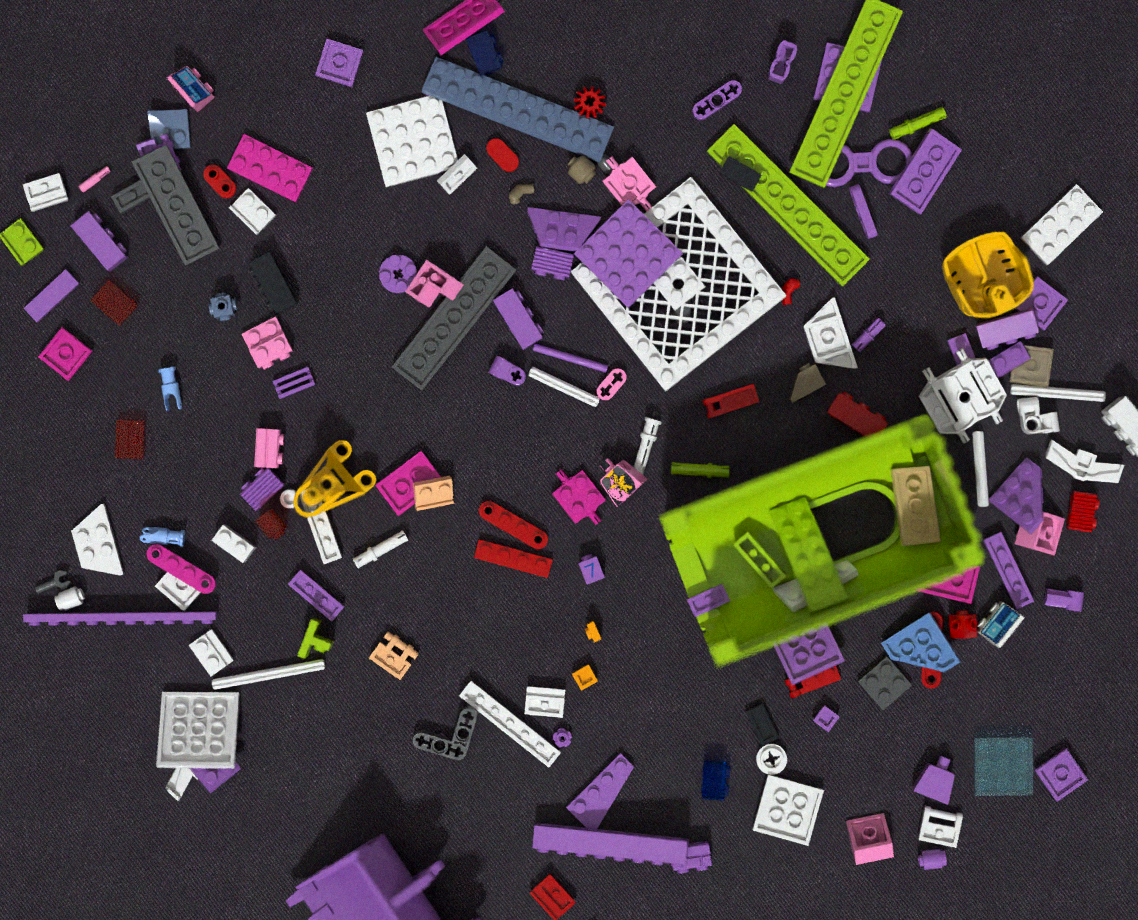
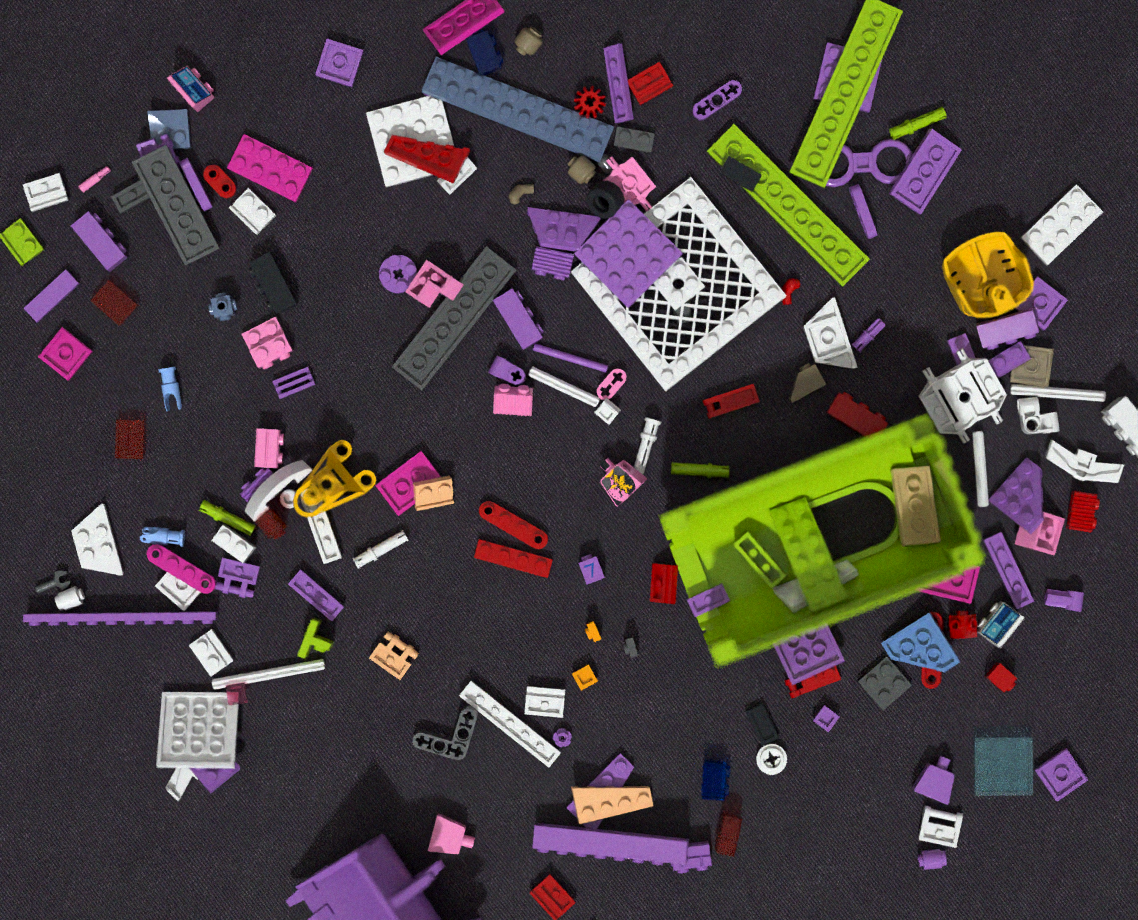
(195, 184): none -> medium lavender beam
(222, 515): none -> lime pin
(236, 694): none -> clear pink tile
(240, 572): none -> medium lavender plate
(272, 485): none -> white slope
(430, 157): none -> red wing
(449, 836): none -> bright pink torso
(502, 155): red tile -> none
(513, 400): none -> bright pink brick
(528, 41): none -> dark tan head
(578, 497): dark pink plate -> none
(603, 802): none -> light nougat wing
(607, 411): none -> white tile
(611, 193): none -> black tyre
(618, 83): none -> medium lavender tile
(630, 647): none -> dark grey plate
(634, 139): none -> dark grey plate
(649, 83): none -> red plate
(663, 583): none -> red plate
(728, 834): none -> clear red brick
(781, 65): medium lavender brick -> none
(788, 809): white plate -> none
(870, 838): bright pink slope -> none
(1001, 677): none -> red brick

